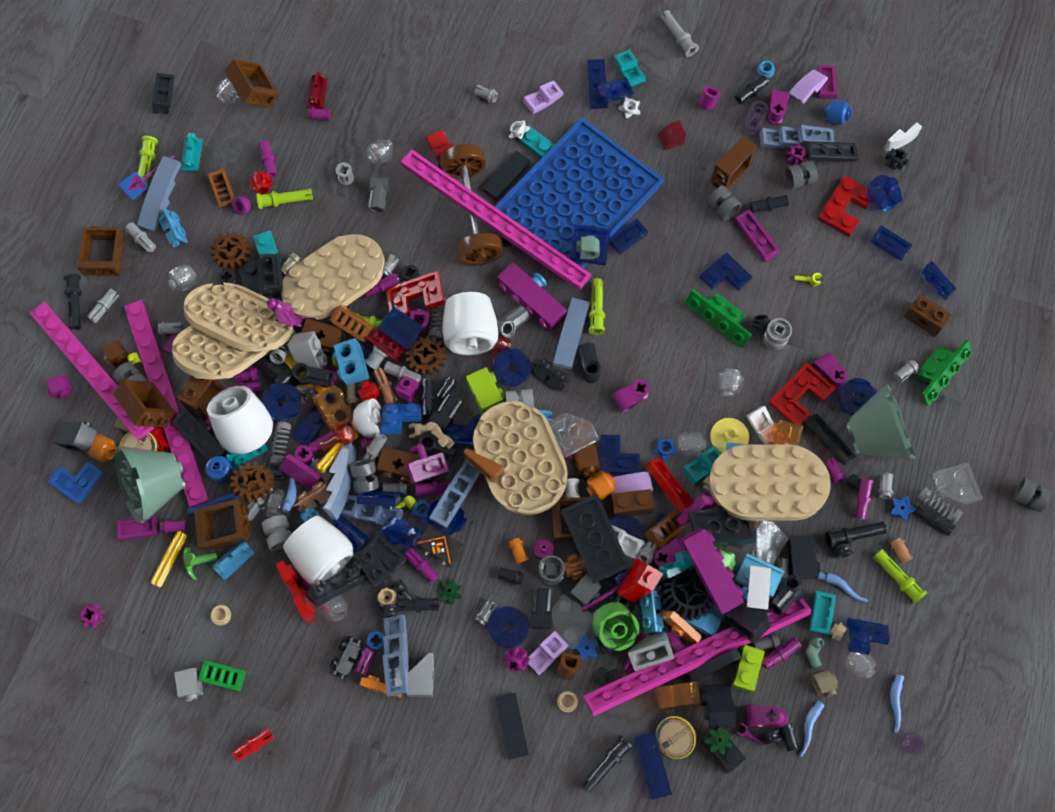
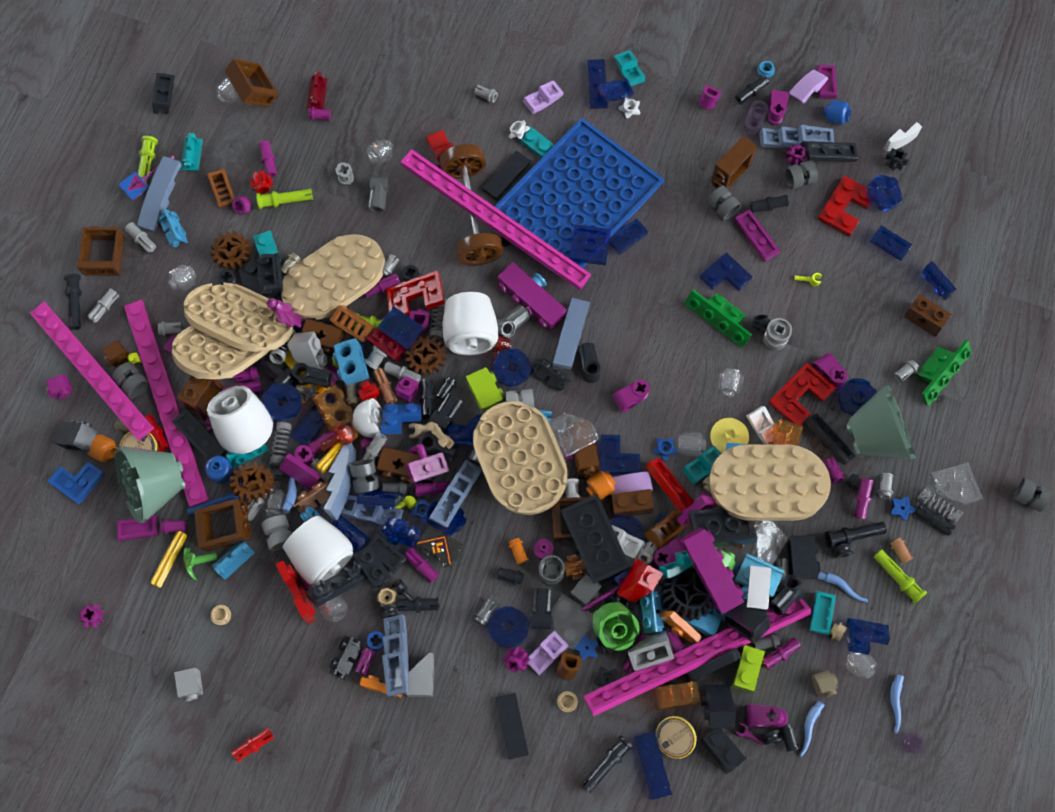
(131, 394): reddish brown window -> none
(205, 671): green slope -> none
(450, 596): dark green plant -> none
(487, 467): dark orange slope -> none
(588, 247): sand green plate -> none
(596, 314): lime pin -> none
(672, 135): dark red brick -> none
(682, 38): light grey pin -> none
(714, 740): dark green plant -> none
(812, 651): sand green arm -> none

